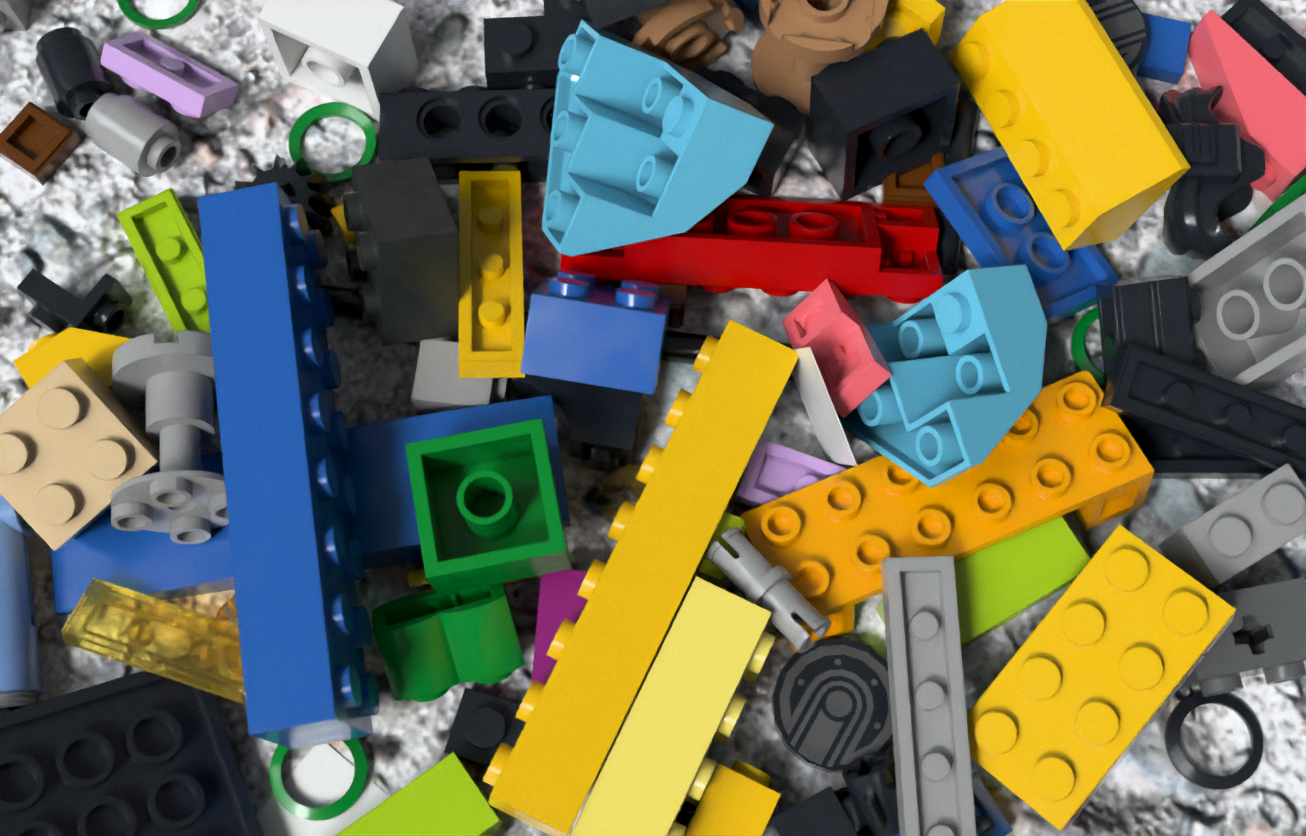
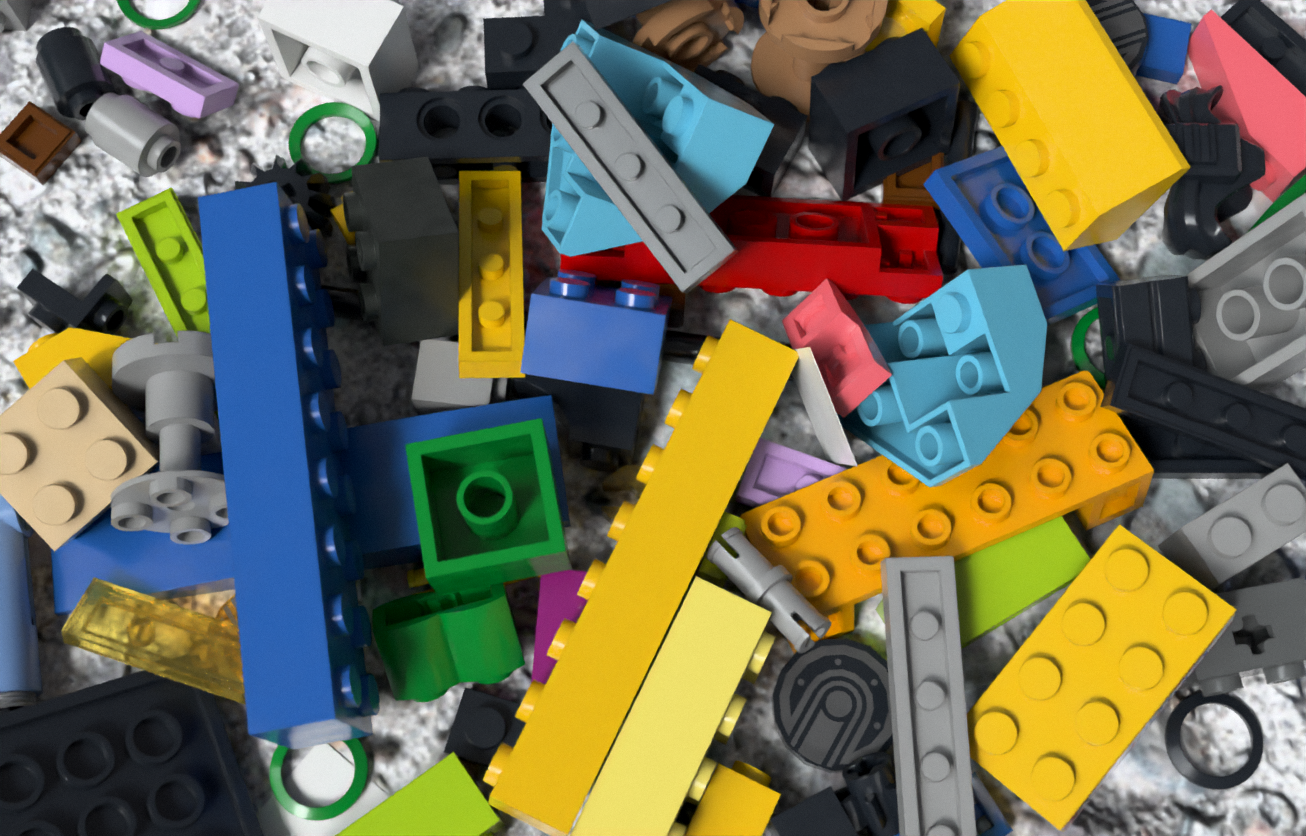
(630, 167): none -> plate

